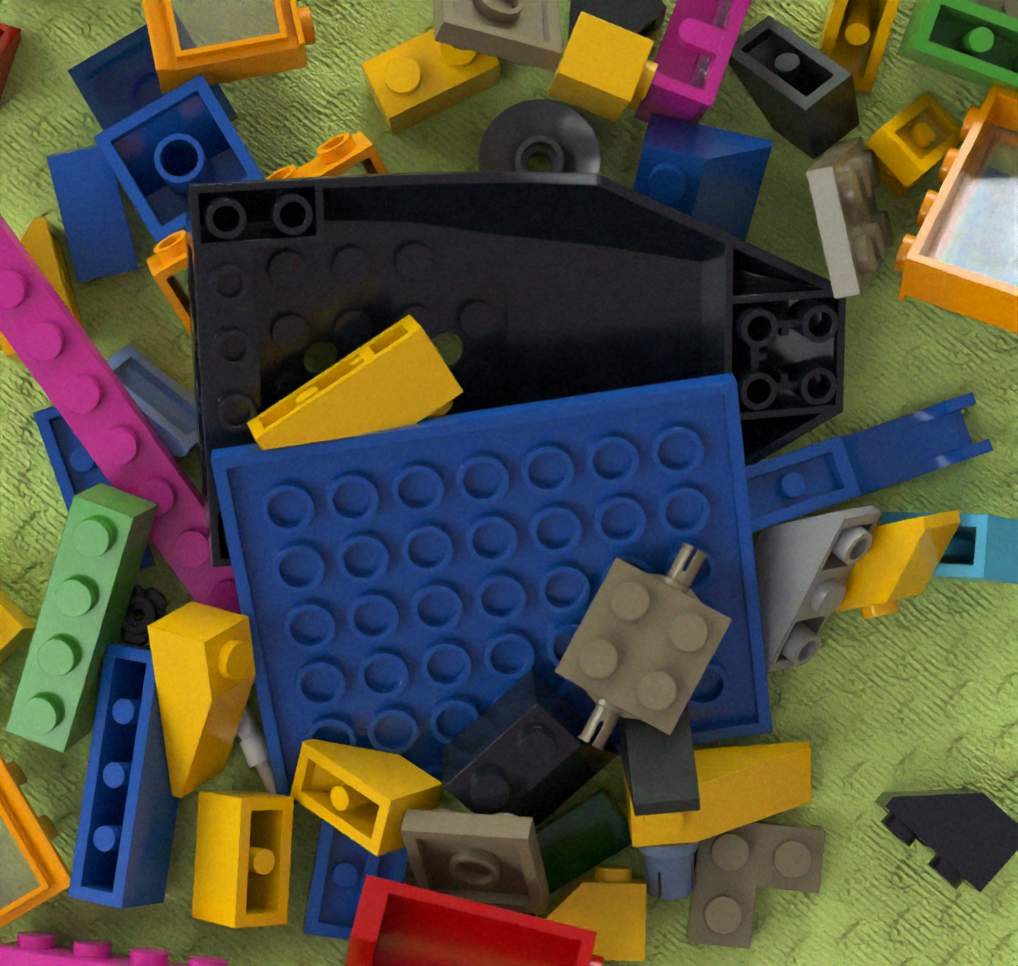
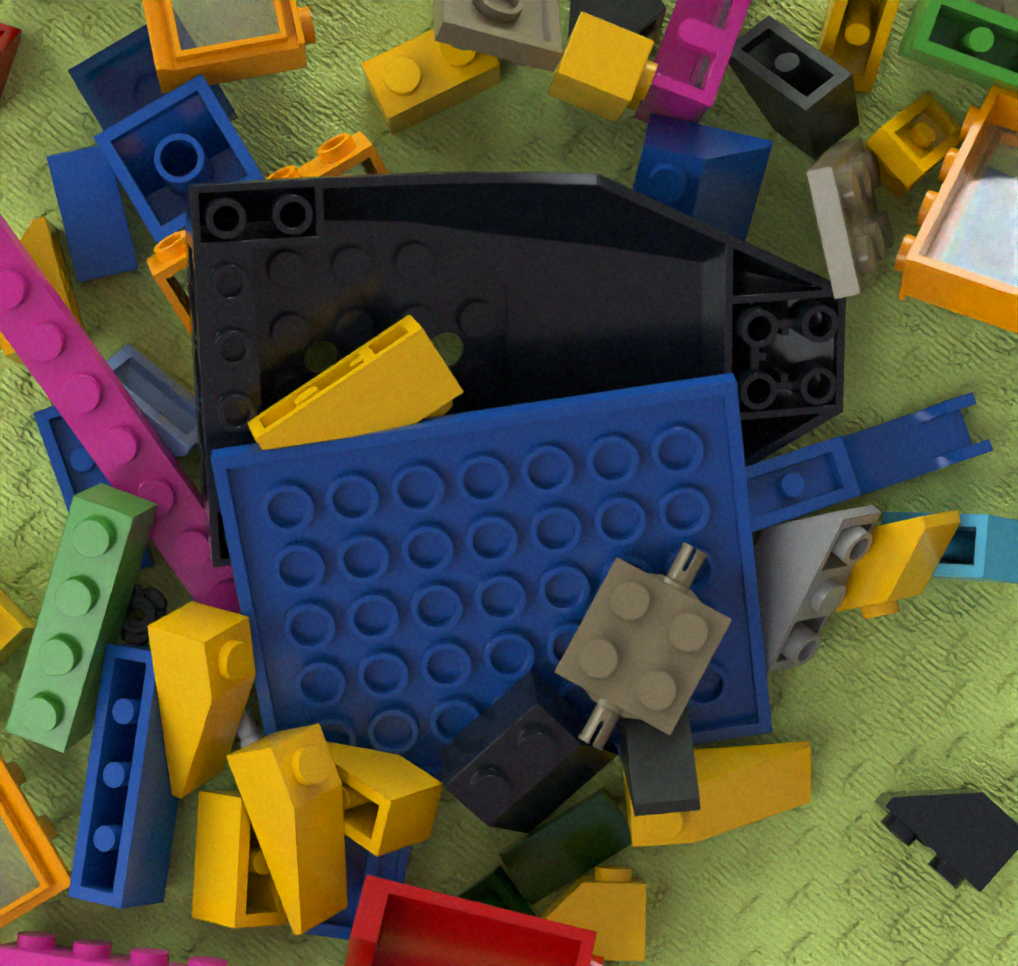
(298, 820): none -> yellow slope
(477, 857): dark tan plate -> none
(539, 130): dark grey dish -> none
(669, 870): sand blue bush -> none
(736, 863): dark tan plate -> none

